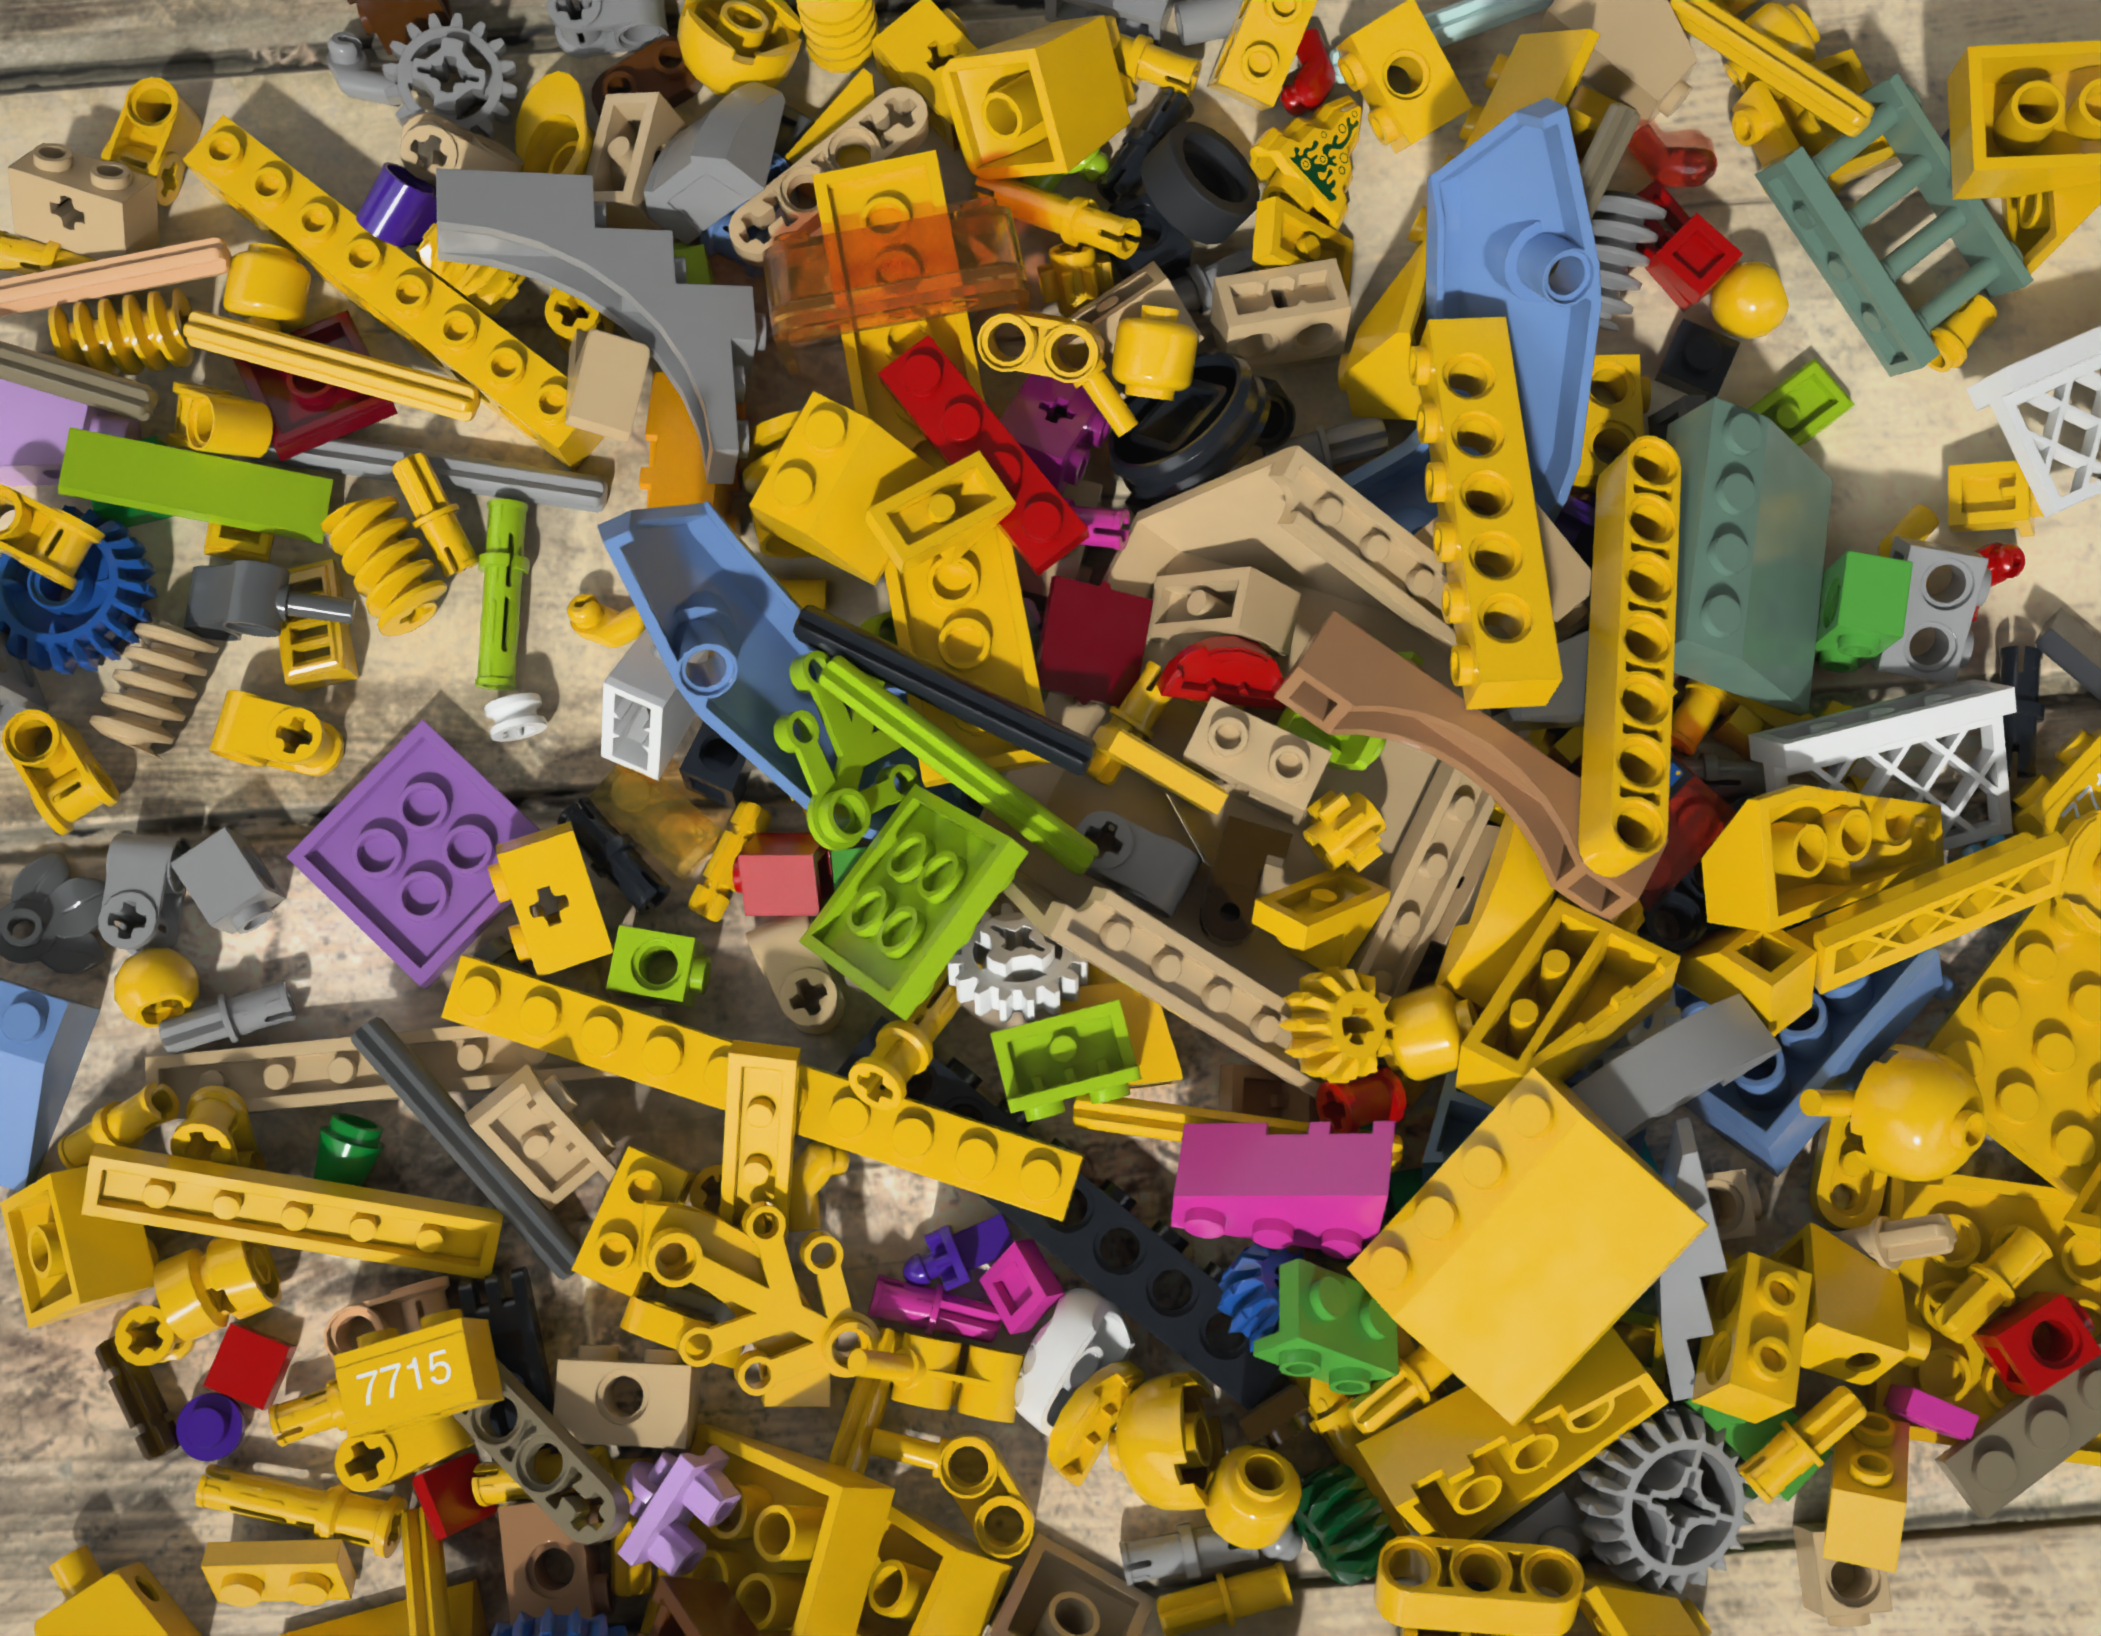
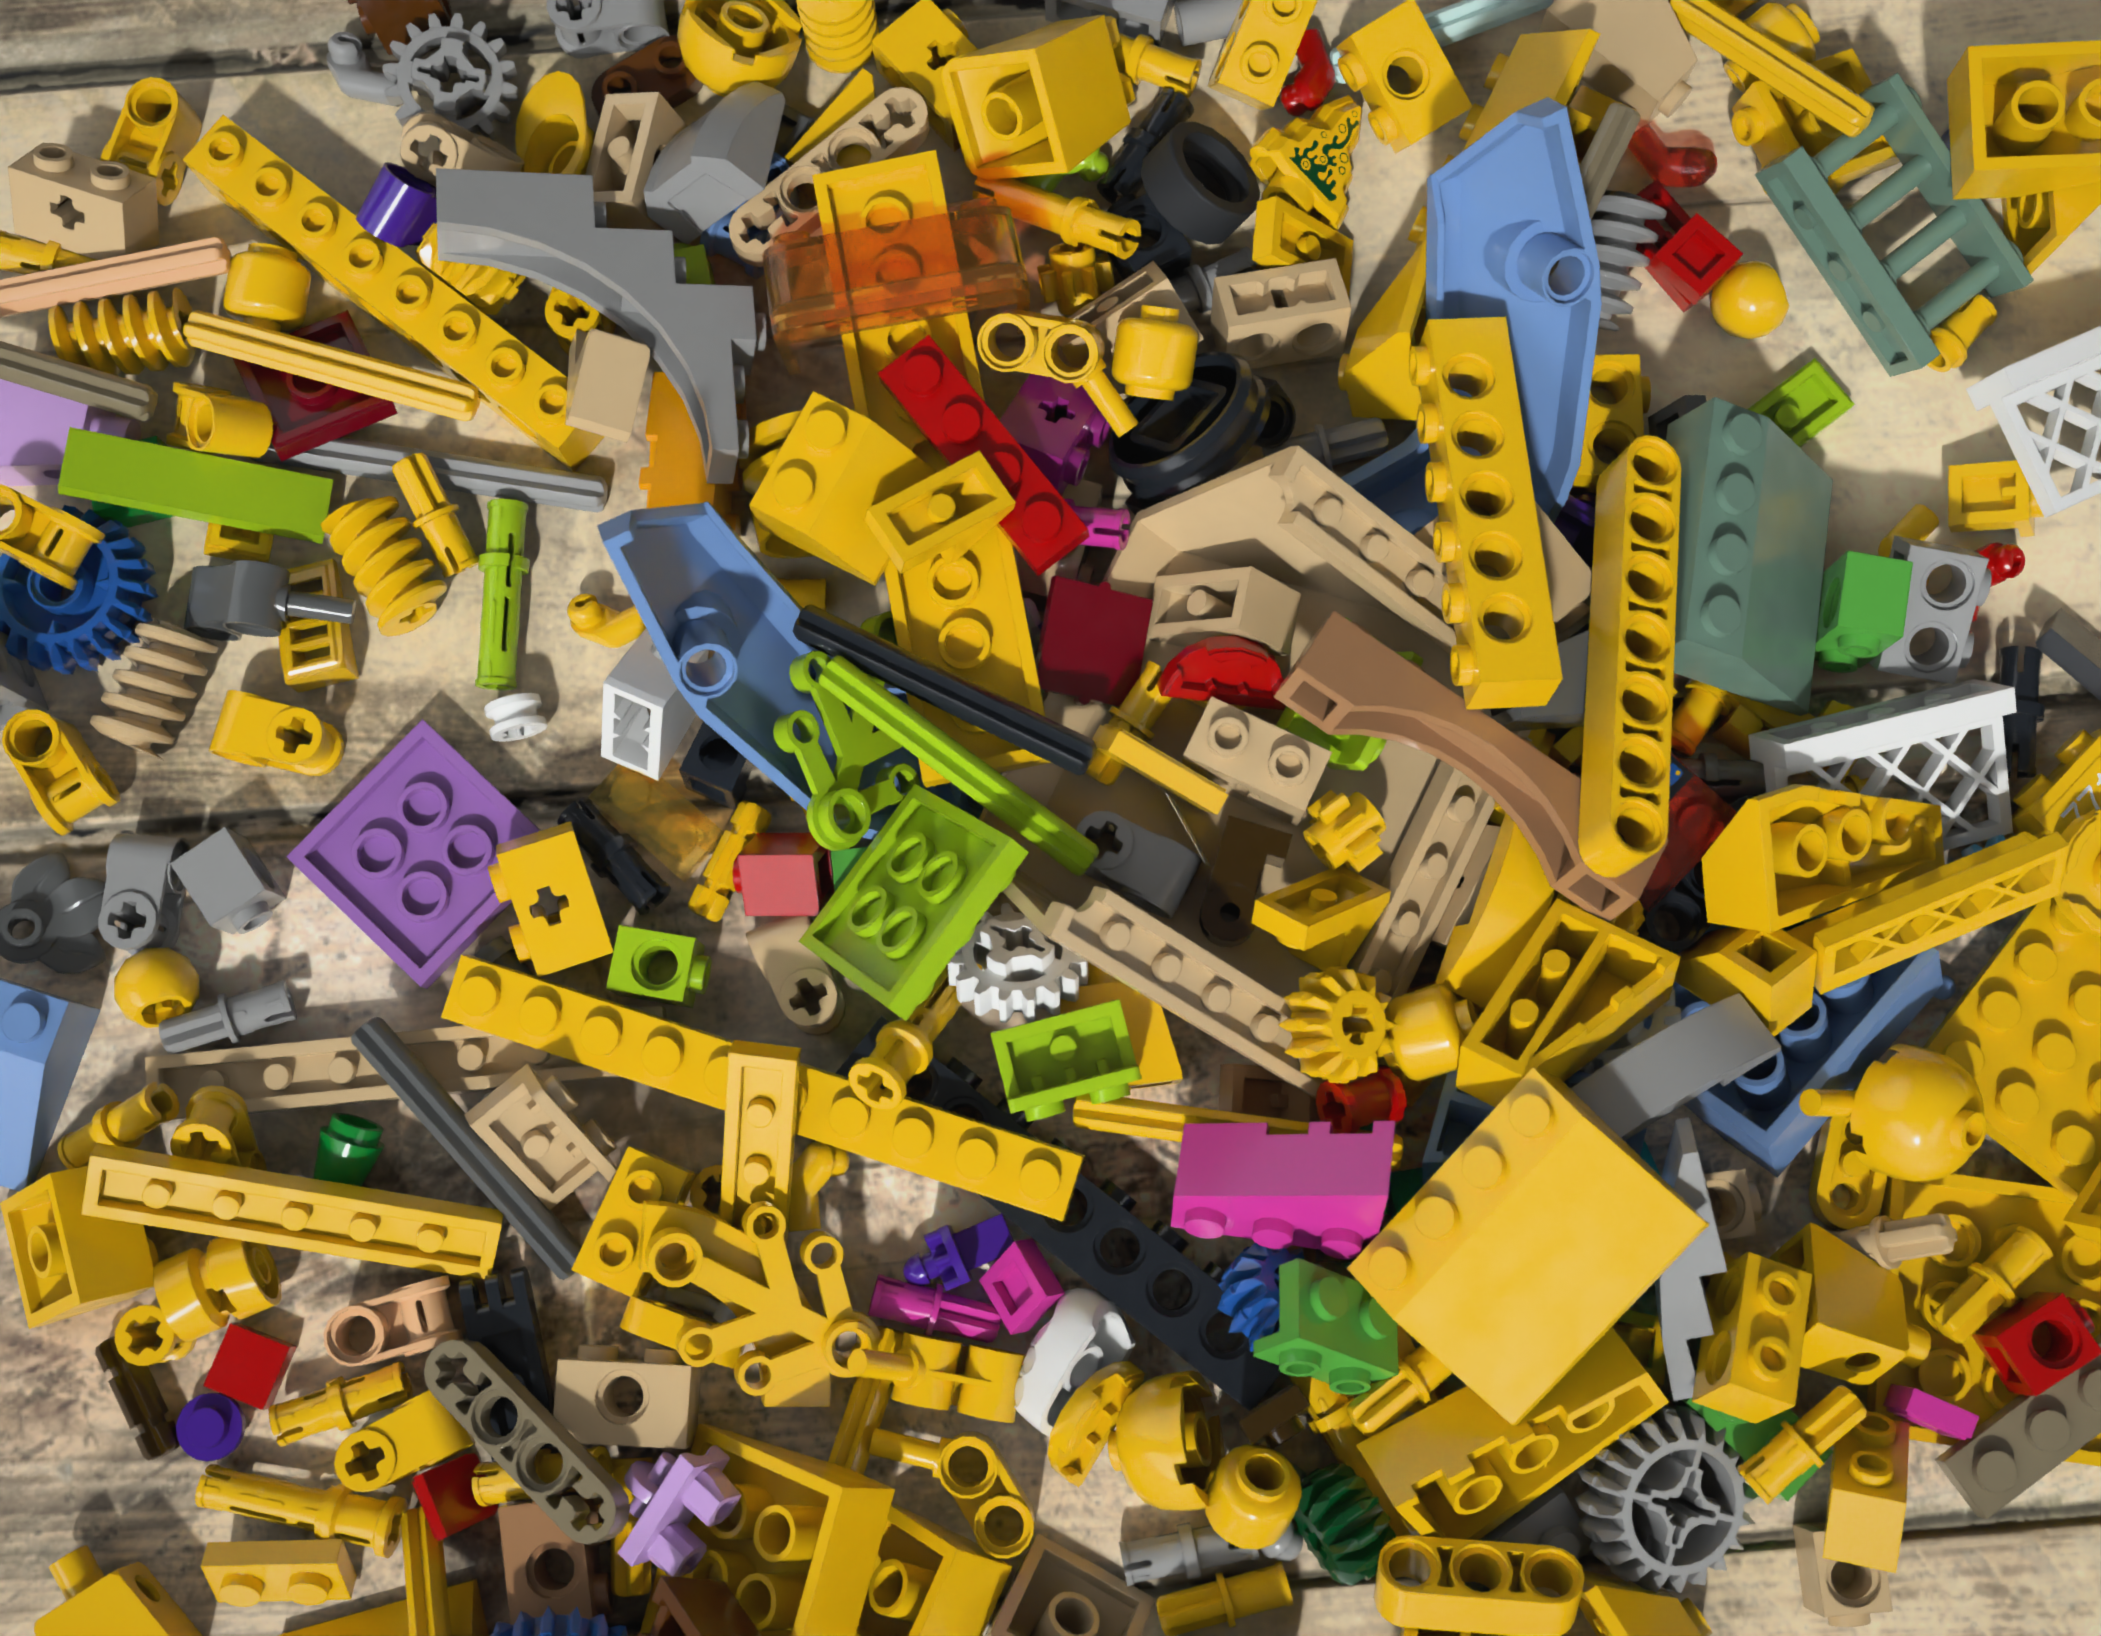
(417, 1376): yellow brick -> none
(1697, 360): black plate -> none

